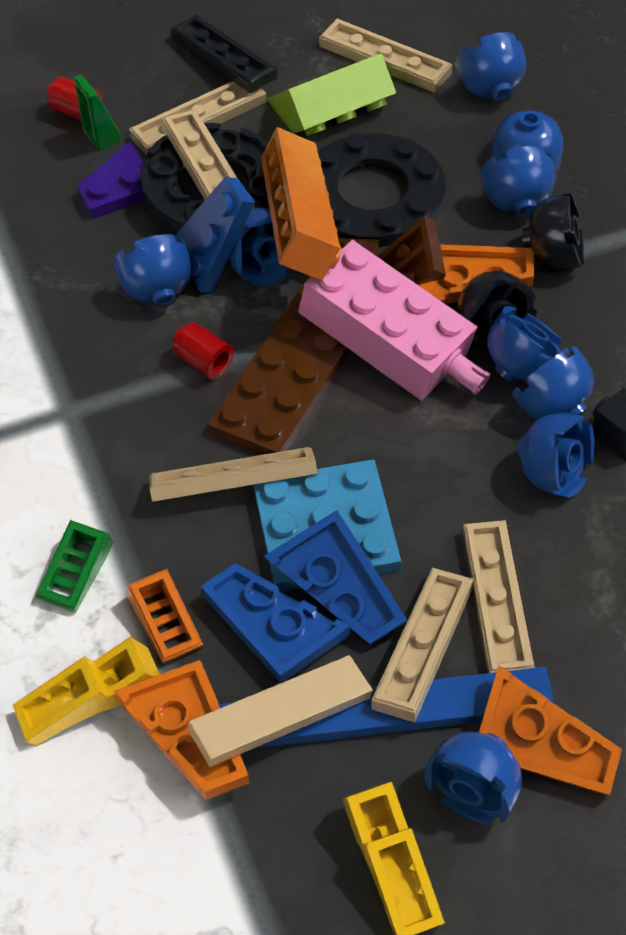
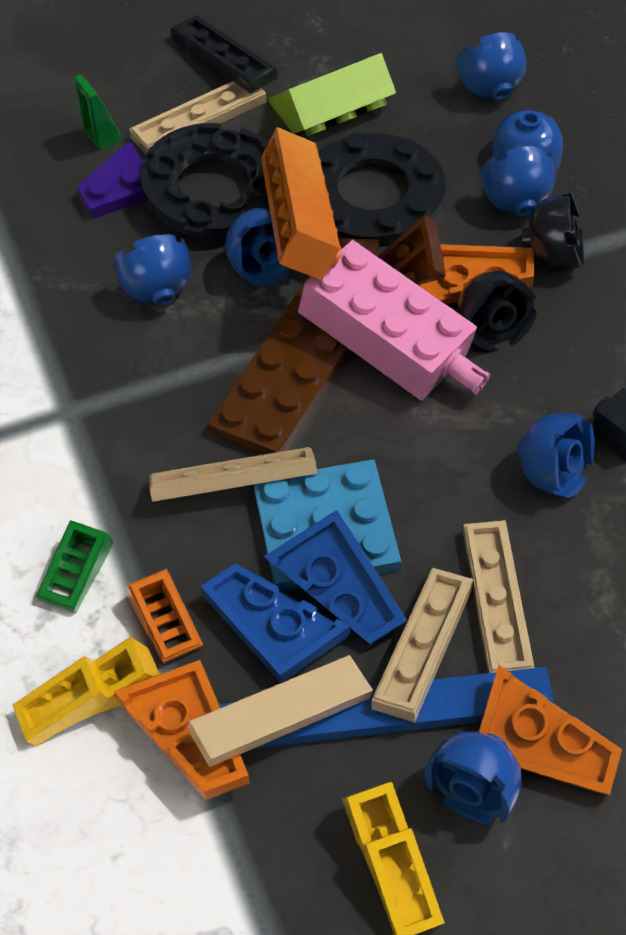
(63, 97): red brick -> none
(197, 150): tan tile -> none
(202, 350): red brick -> none
(214, 231): blue wing -> none
(400, 60): tan tile -> none
(521, 344): blue cylinder -> none
(558, 386): blue cylinder -> none

